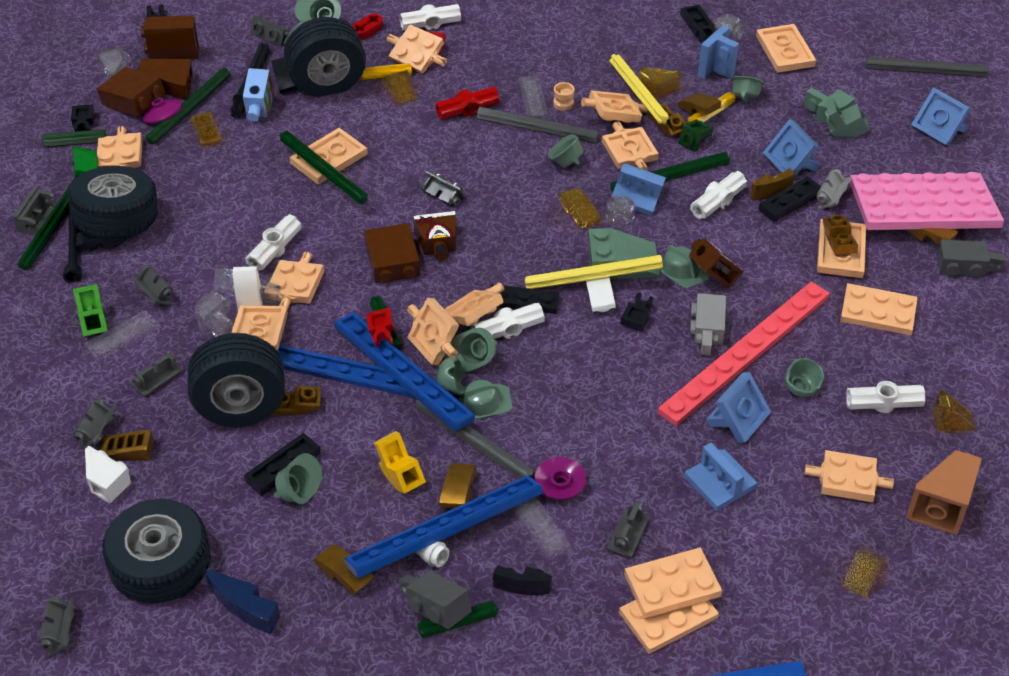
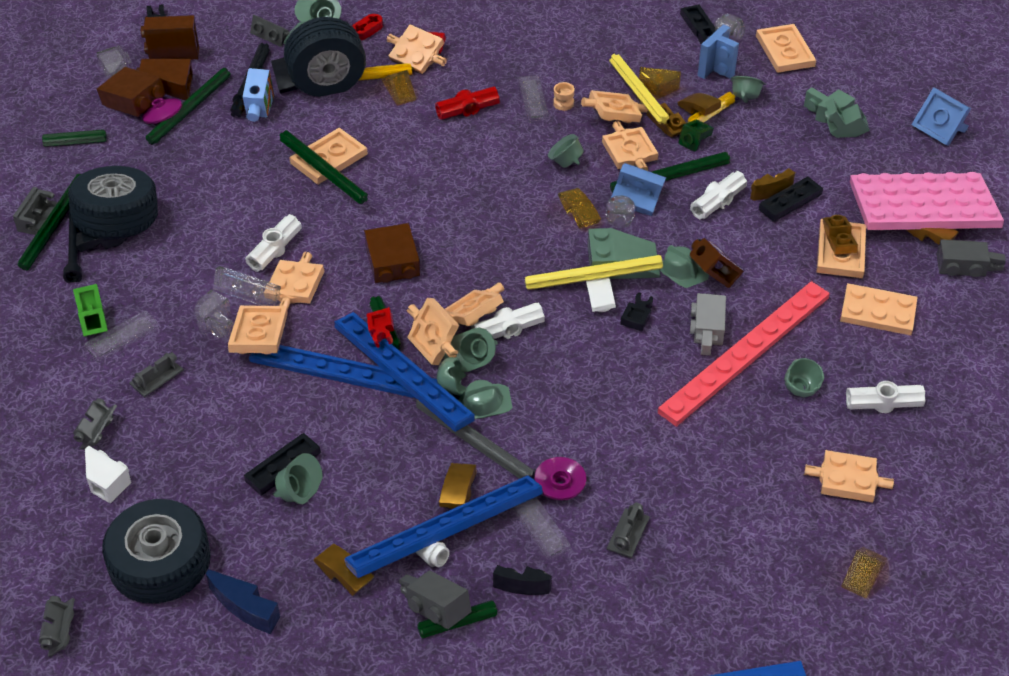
(82, 117): black plate -> none
(83, 160): green slope -> none
(120, 149): light nougat plate -> none
(135, 452): pearl gold slope -> none
(158, 291): dark grey hinge -> none
(205, 129): clear yellow slope -> none
(235, 379): black wheel -> none
(247, 286): white slope -> none
(302, 401): pearl gold slope -> none
(397, 465): yellow brick -> none
(430, 17): white piece -> none
(436, 233): reddish brown torso -> none
(450, 191): dark grey hinge -> none
(520, 297): black plate -> none
(536, 124): dark grey axle -> none
(666, 627): light nougat plate -> none
(672, 582): light nougat plate -> none
(719, 478): medium blue bracket -> none
(740, 408): medium blue bracket -> none
(792, 149): medium blue bracket -> none
(832, 189): light grey hinge -> none
(927, 66): dark grey axle -> none
(945, 493): nougat slope -> none
(951, 414): clear yellow slope -> none

